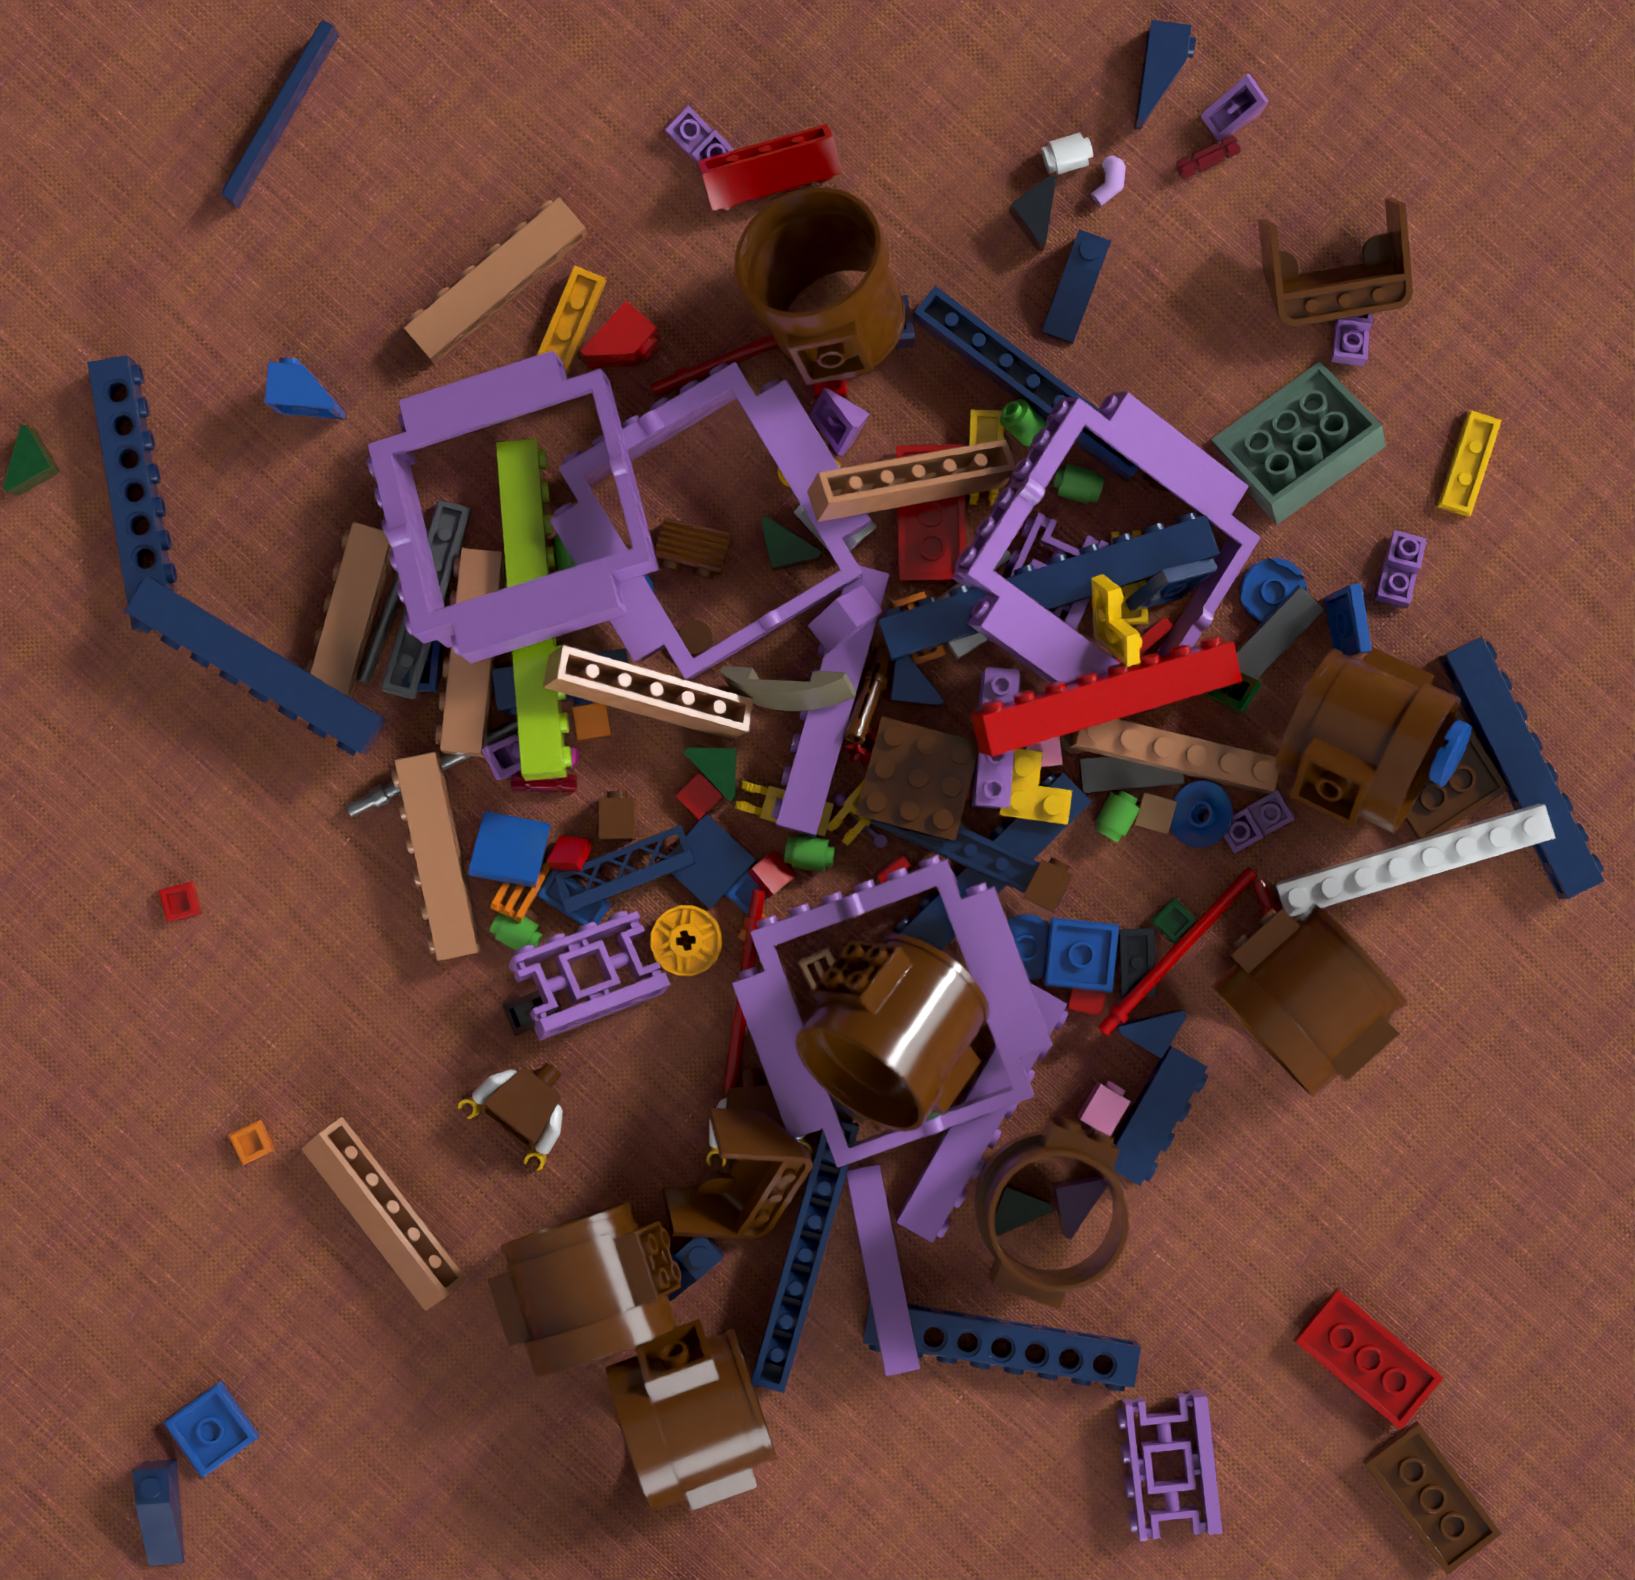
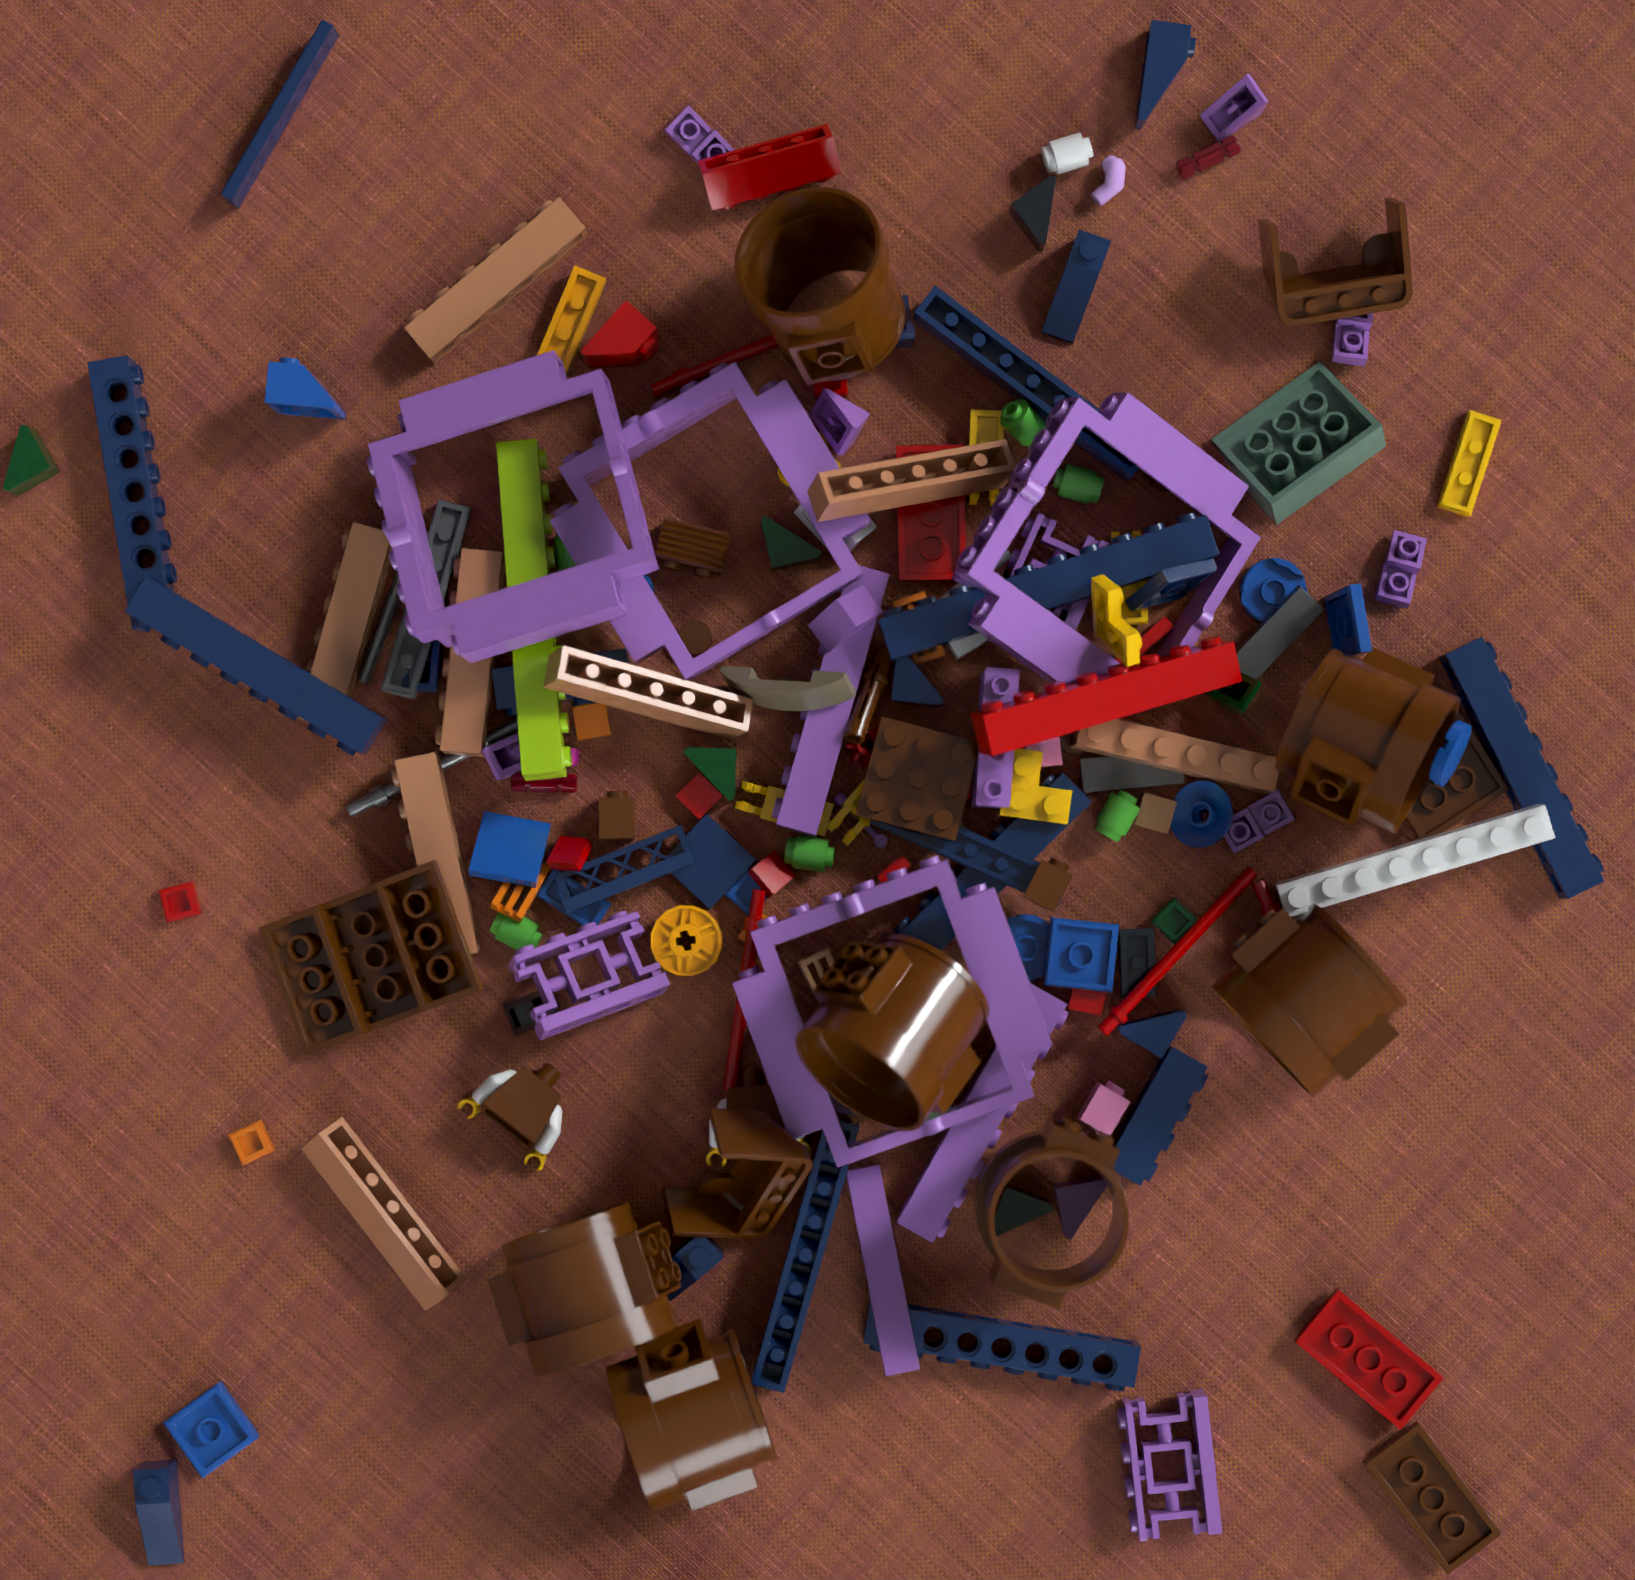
(371, 957): none -> reddish brown slope

